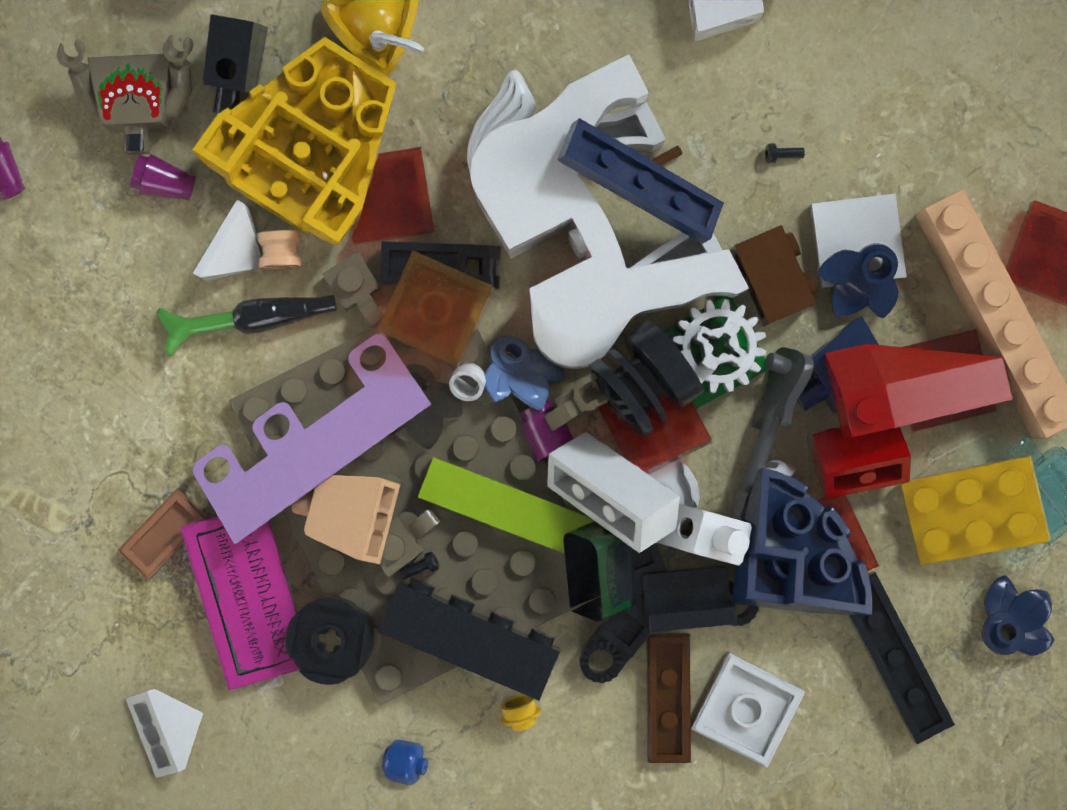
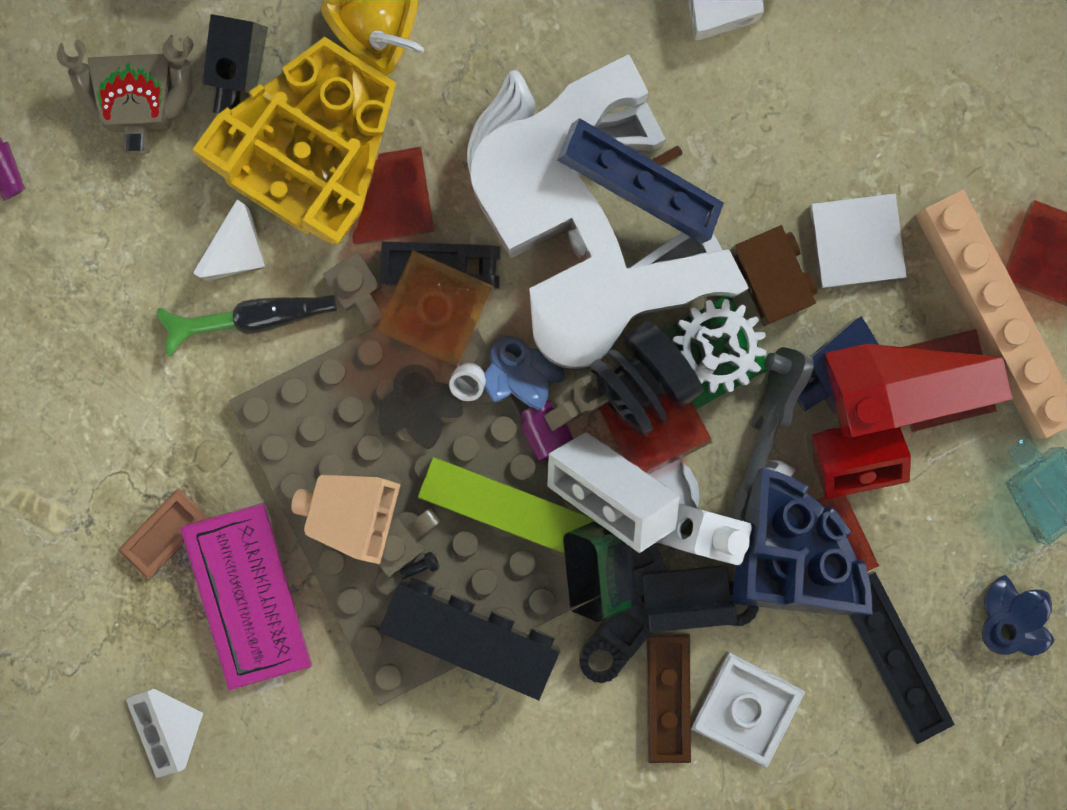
(161, 179): magenta cone -> none
(279, 249): light nougat wheel -> none
(310, 654): black plate -> none
(315, 453): lavender piece -> none
(404, 762): blue piece -> none
(520, 712): yellow plate -> none
(773, 153): black piece -> none
(859, 286): dark blue plate -> none
(976, 510): yellow plate -> none

